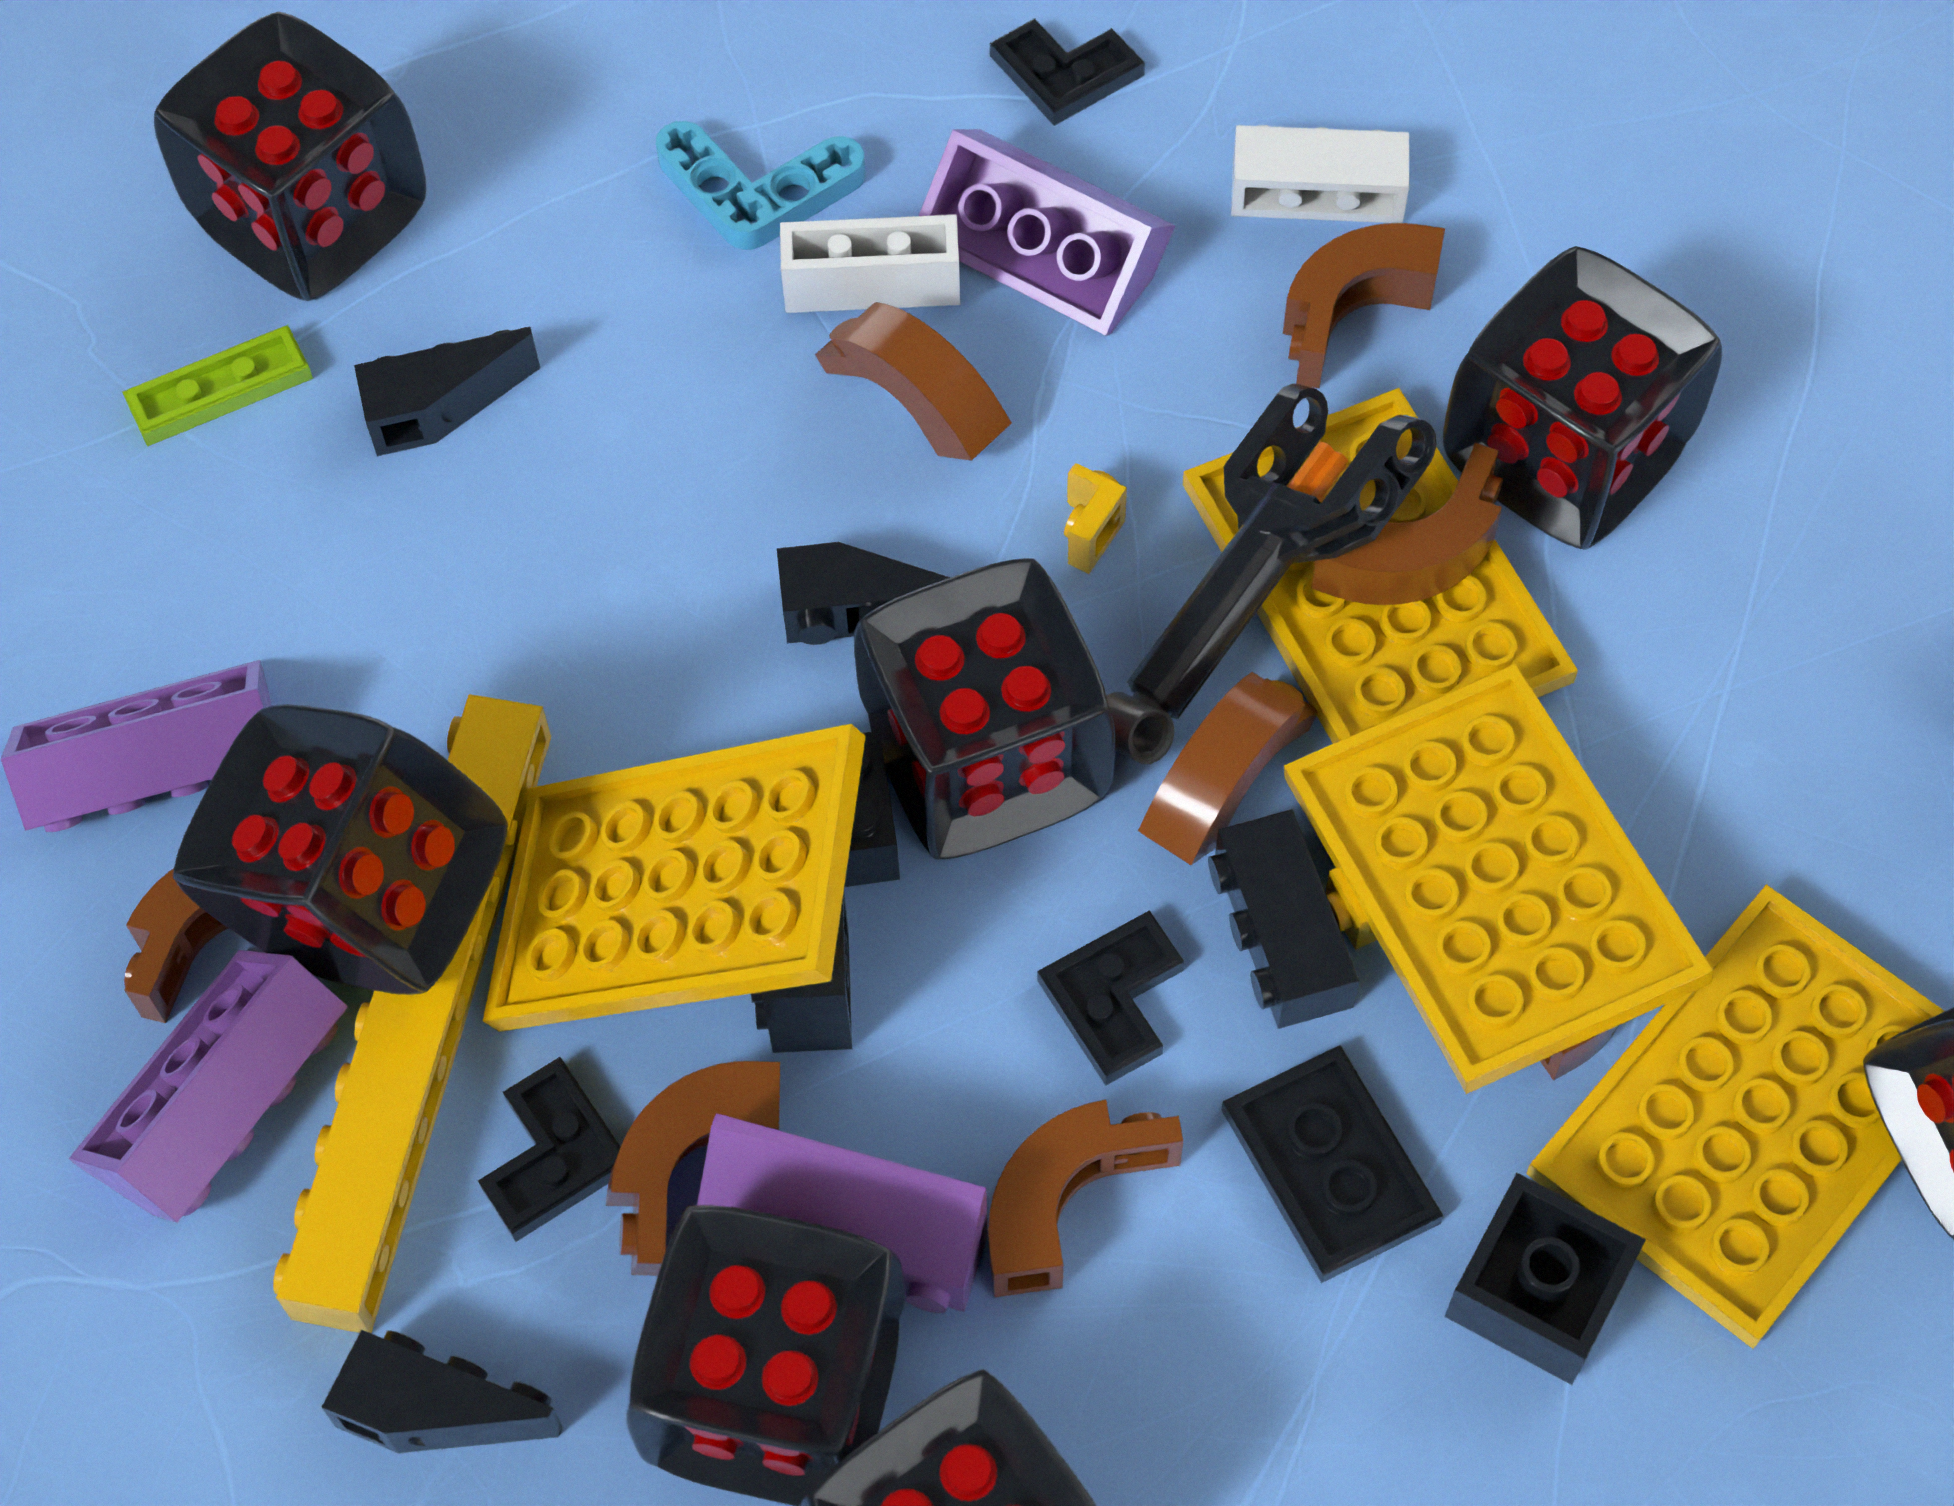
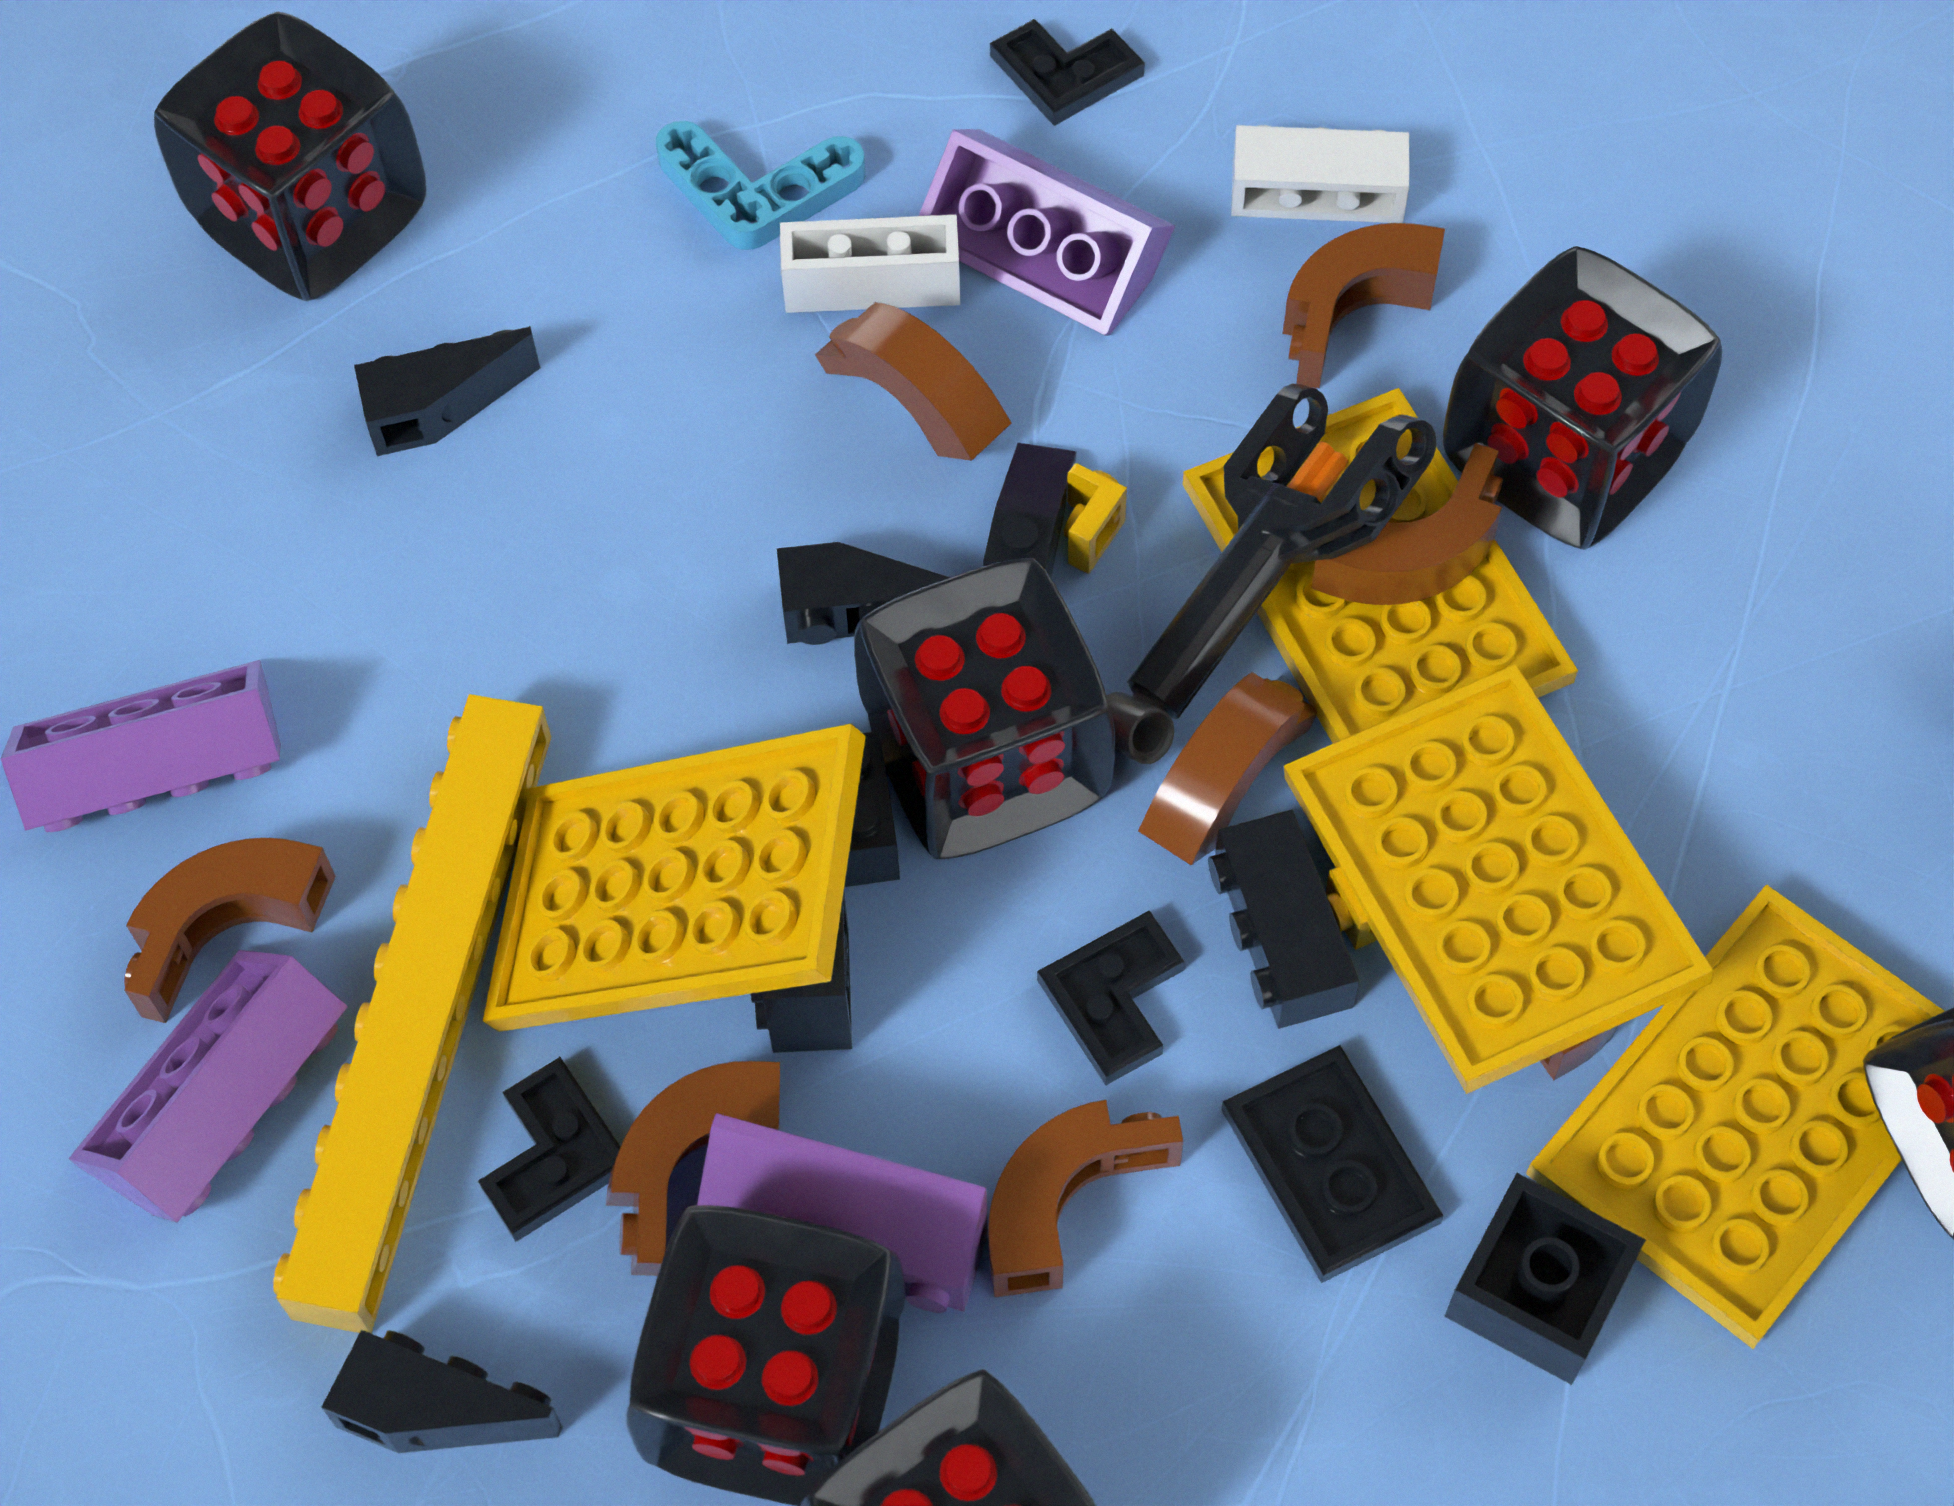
(217, 385): lime tile -> none
(342, 847): black piece -> none
(1031, 506): none -> black slope

